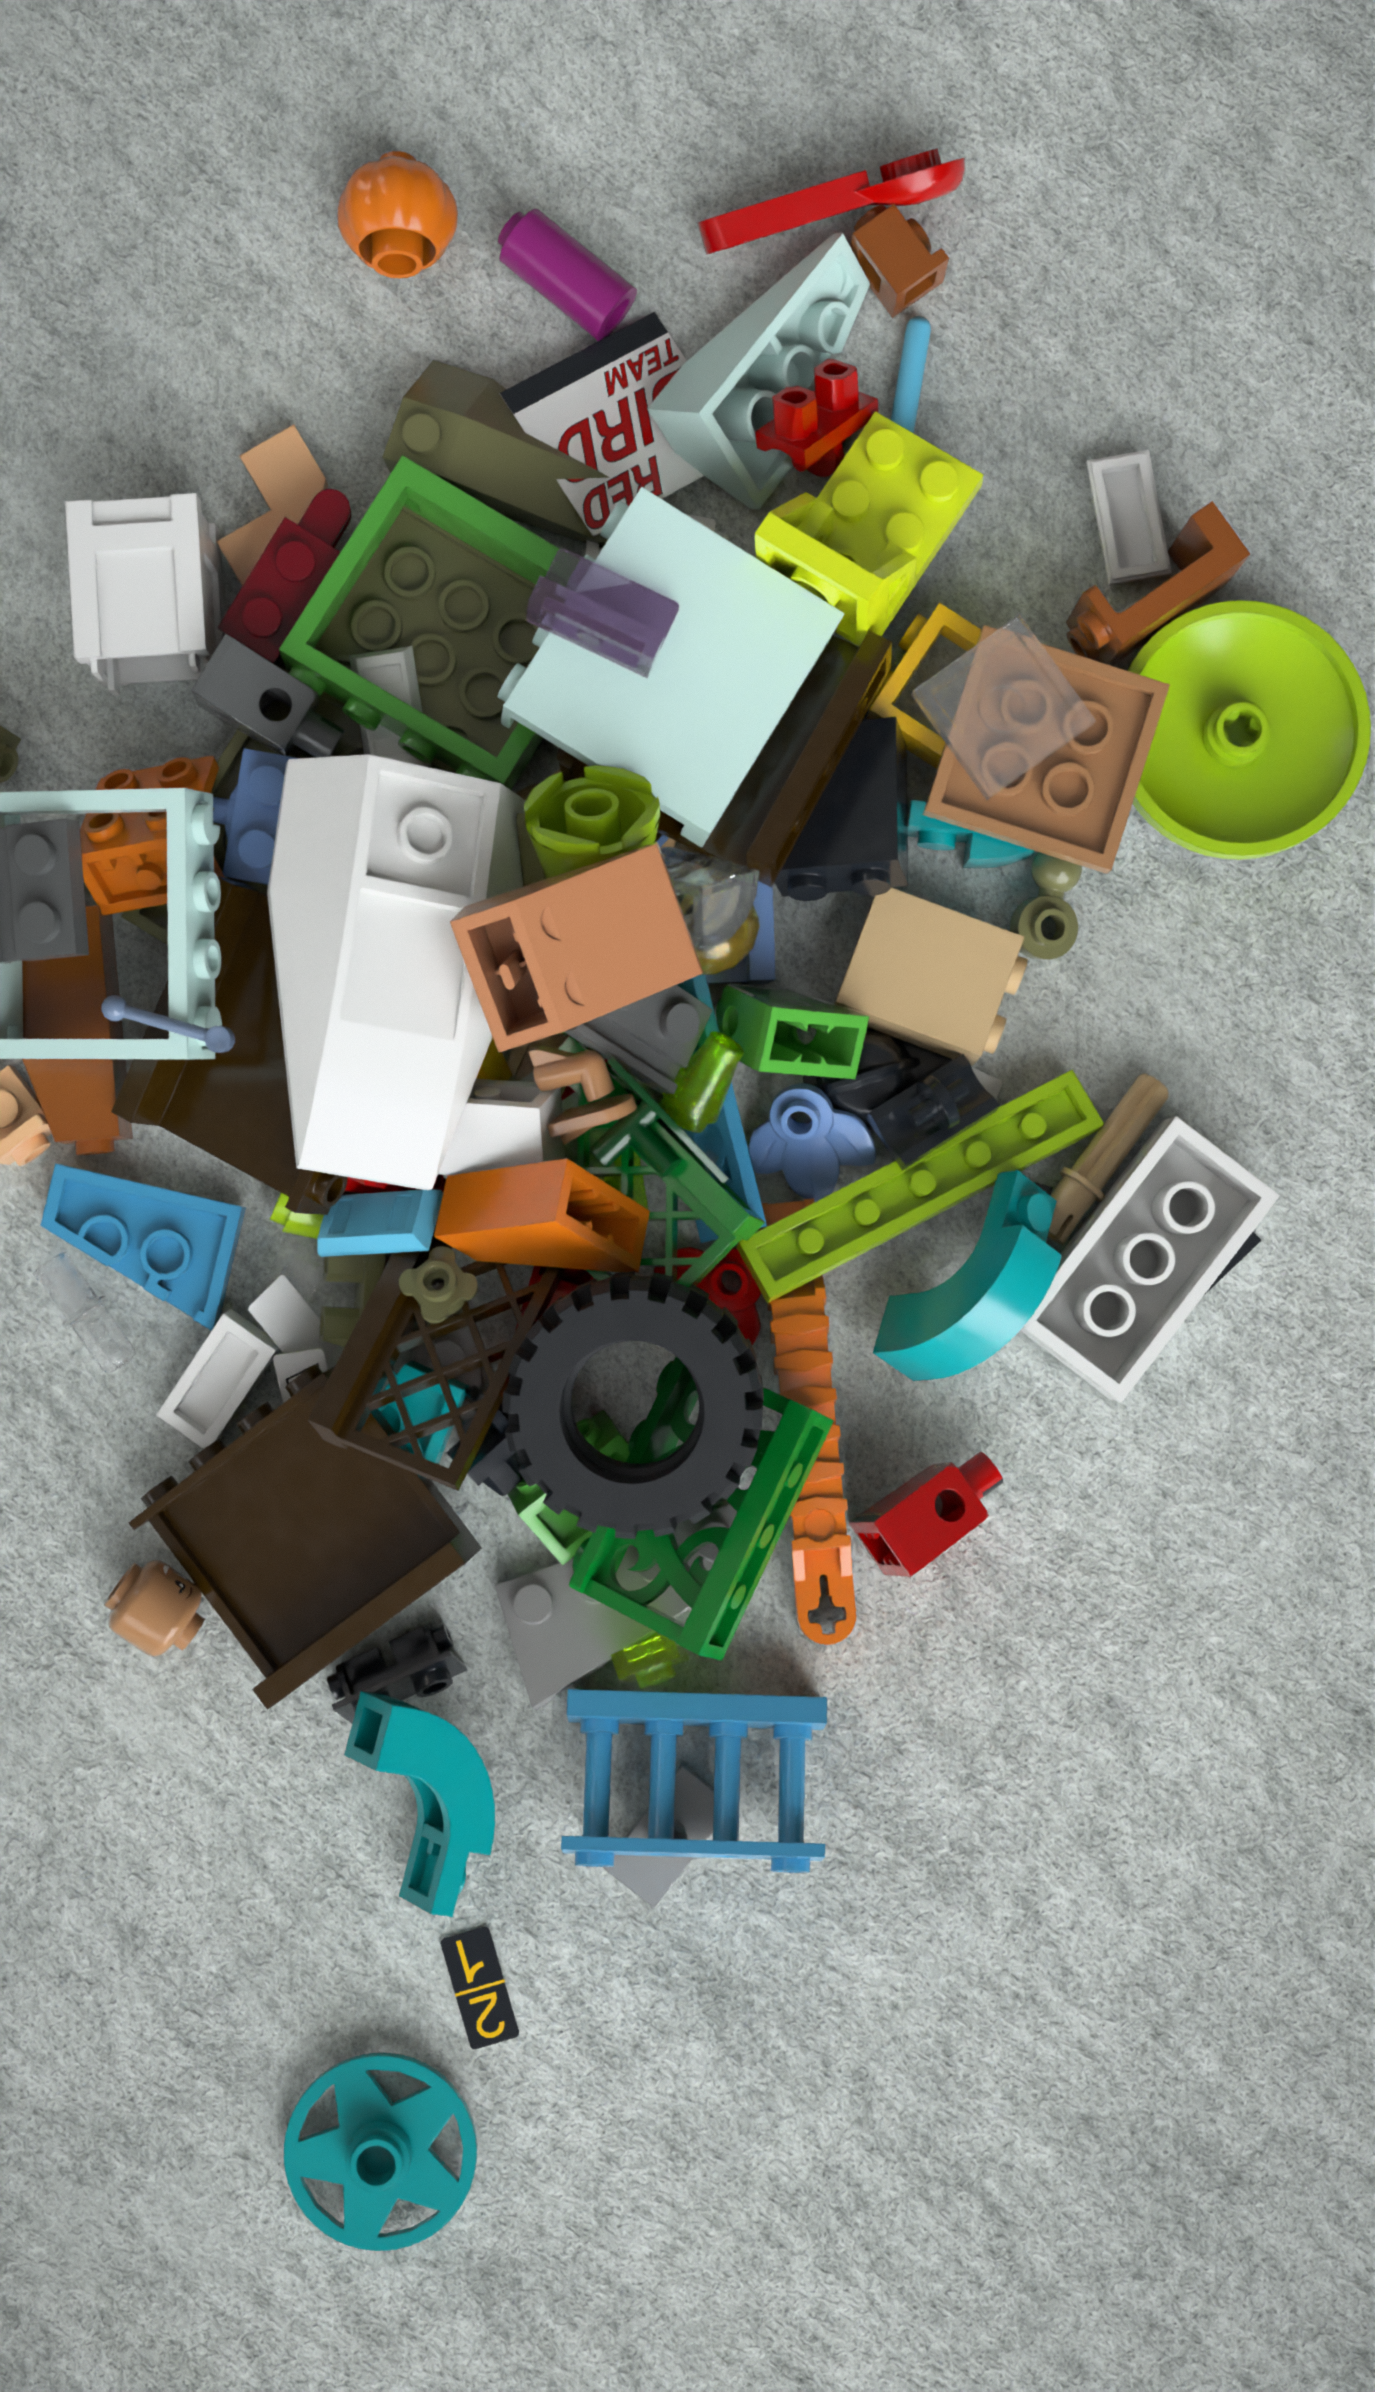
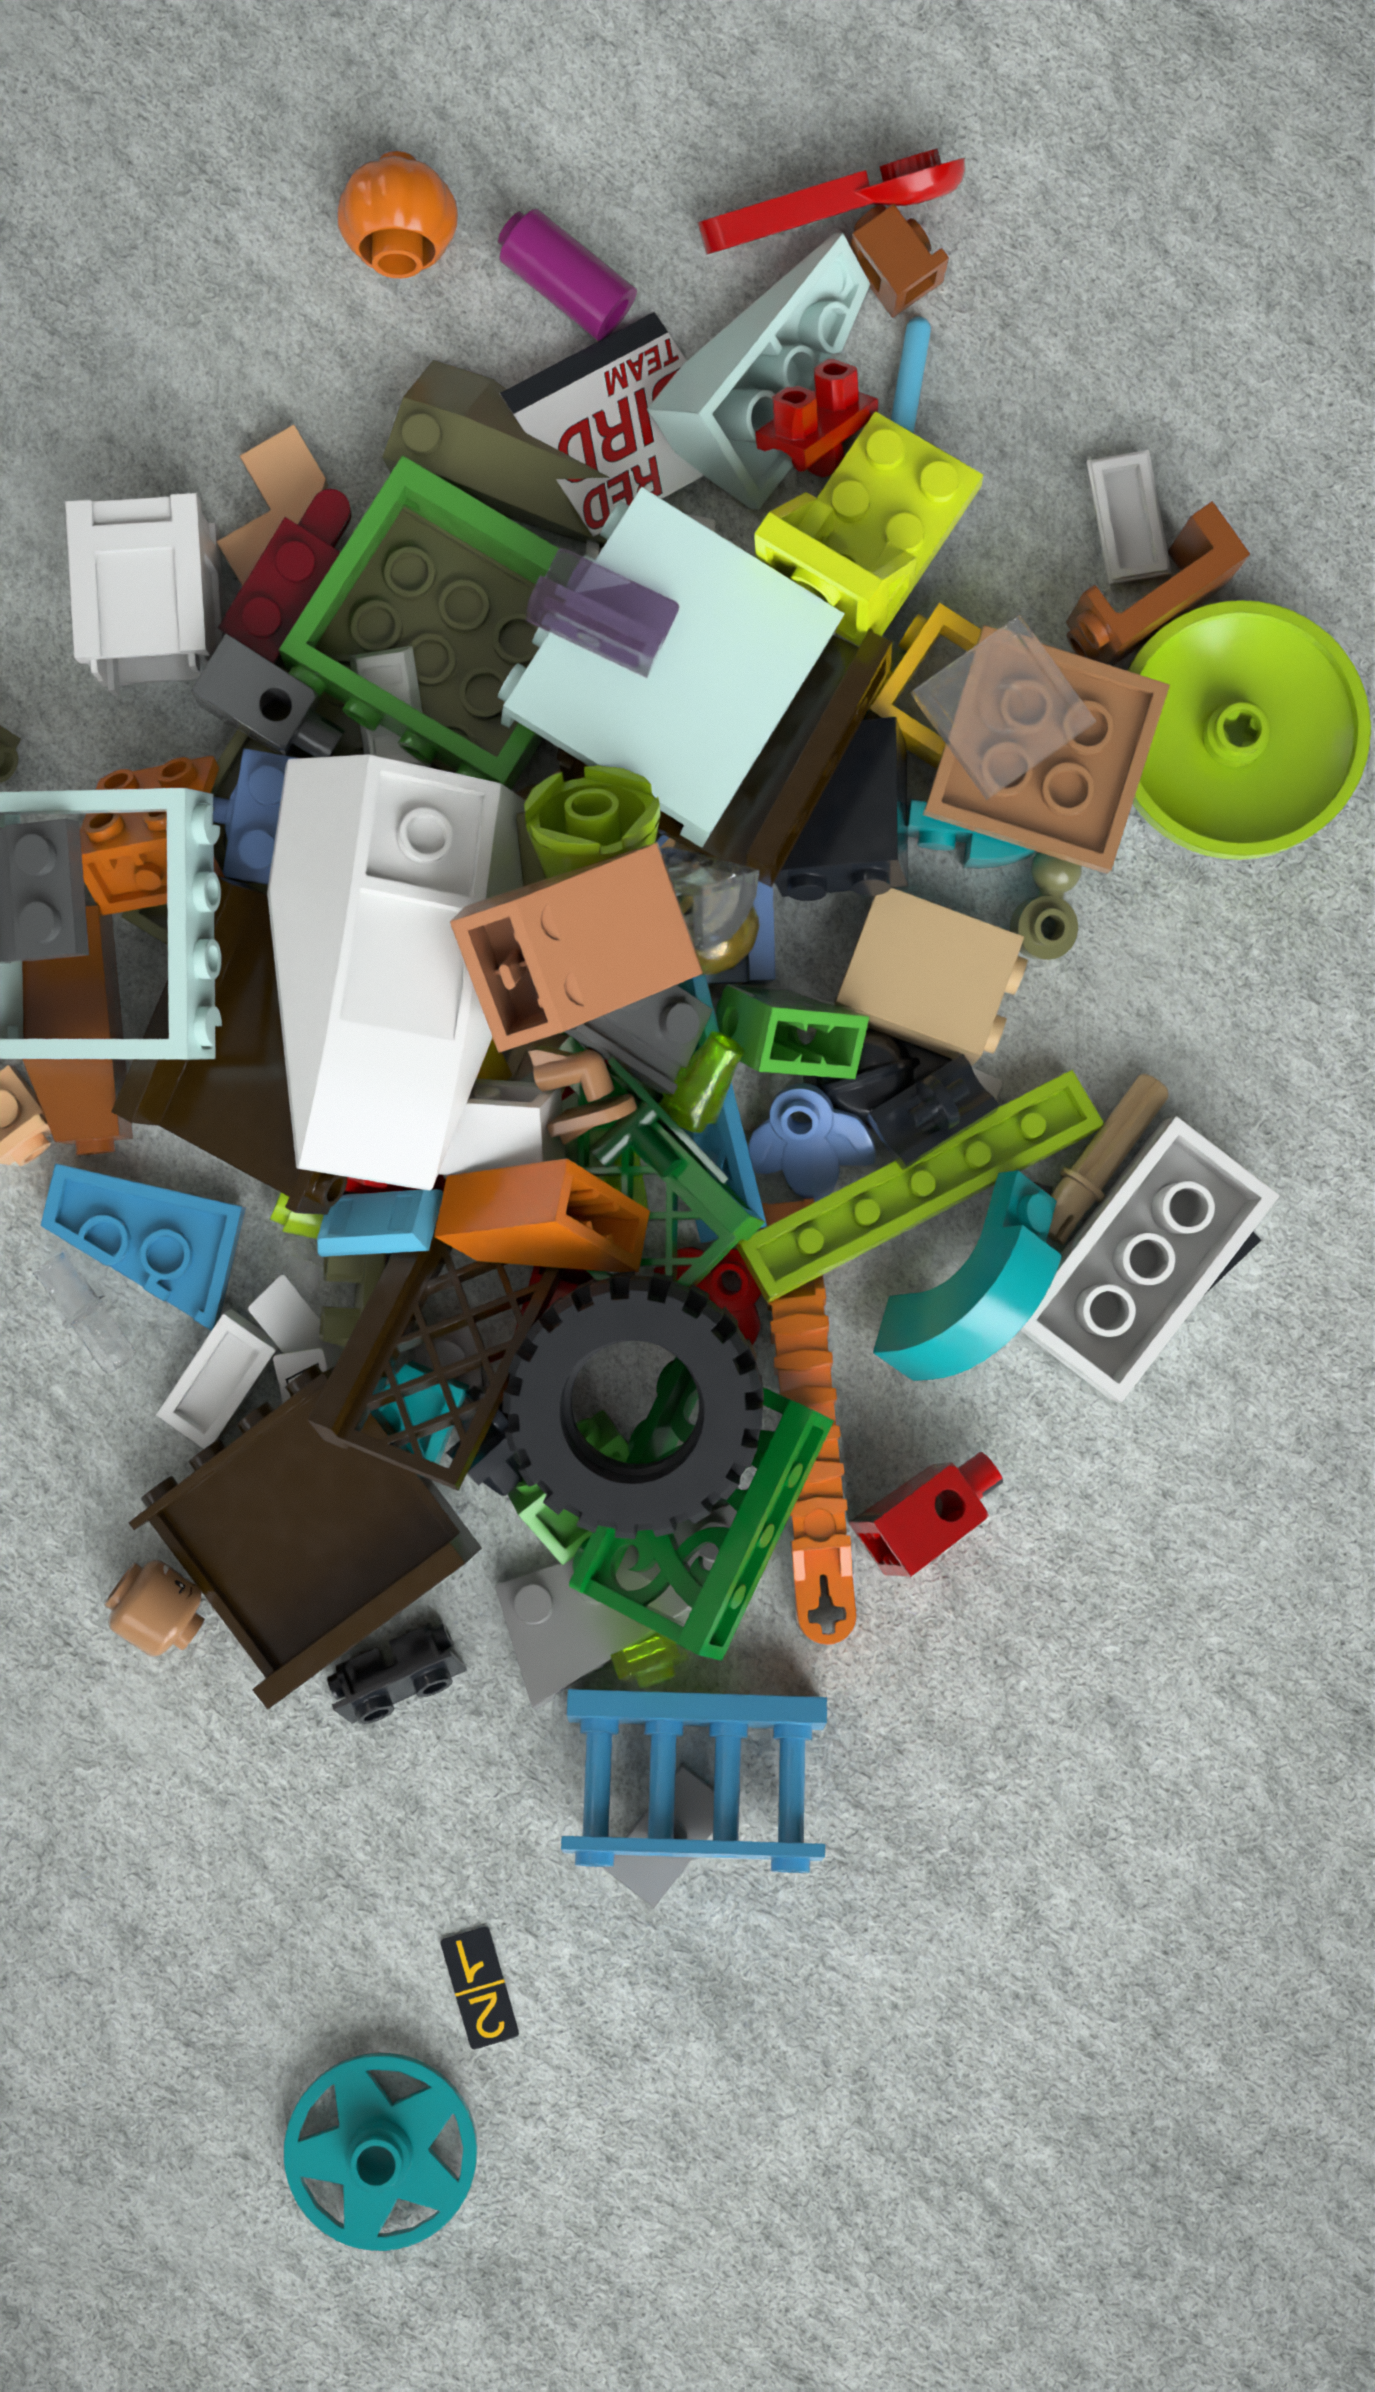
(217, 1038): sand blue hinge -> none
(446, 1301): olive plate -> none
(449, 1791): teal arch -> none

